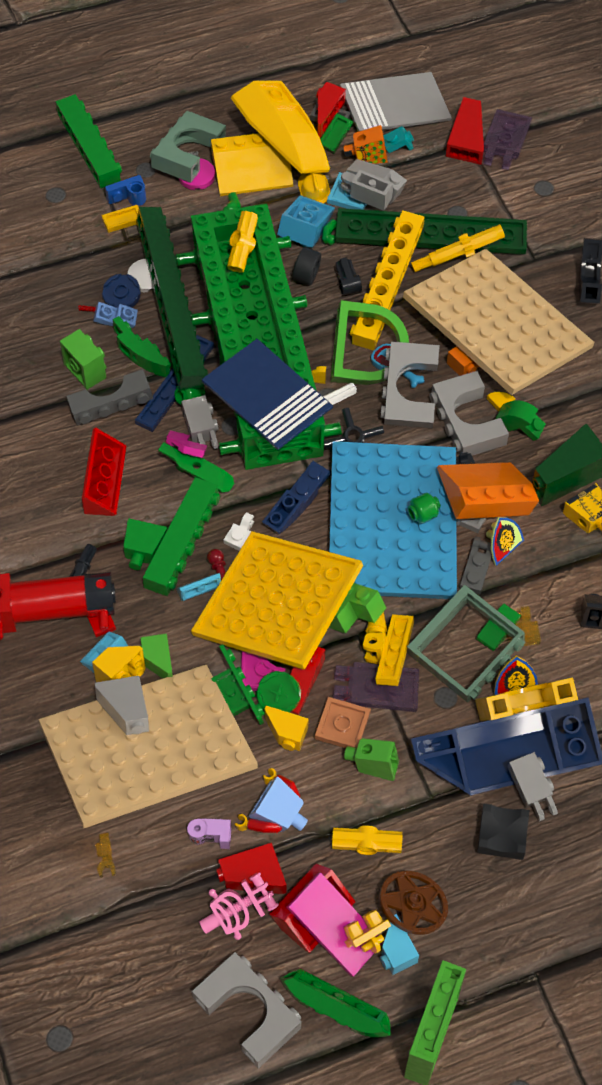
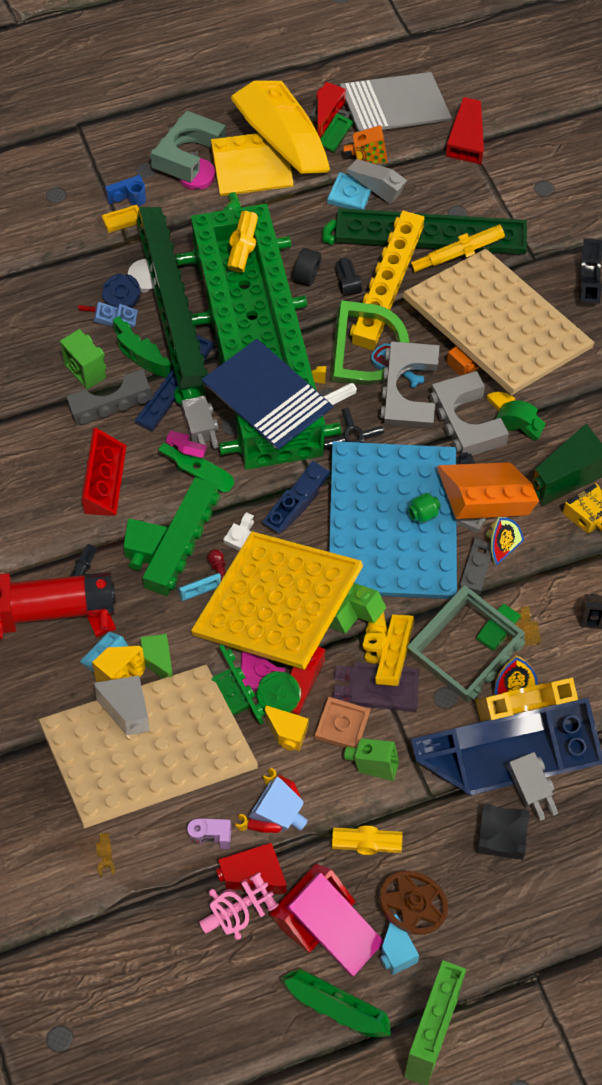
(88, 141): green brick -> none
(237, 977): light grey arch -> none
(305, 221): dark azure slope -> none
(314, 186): yellow piece -> none
(357, 936): yellow hips -> none
(368, 188): light grey hinge -> none
(398, 139): teal bracket -> none
(506, 137): clear purple tile -> none

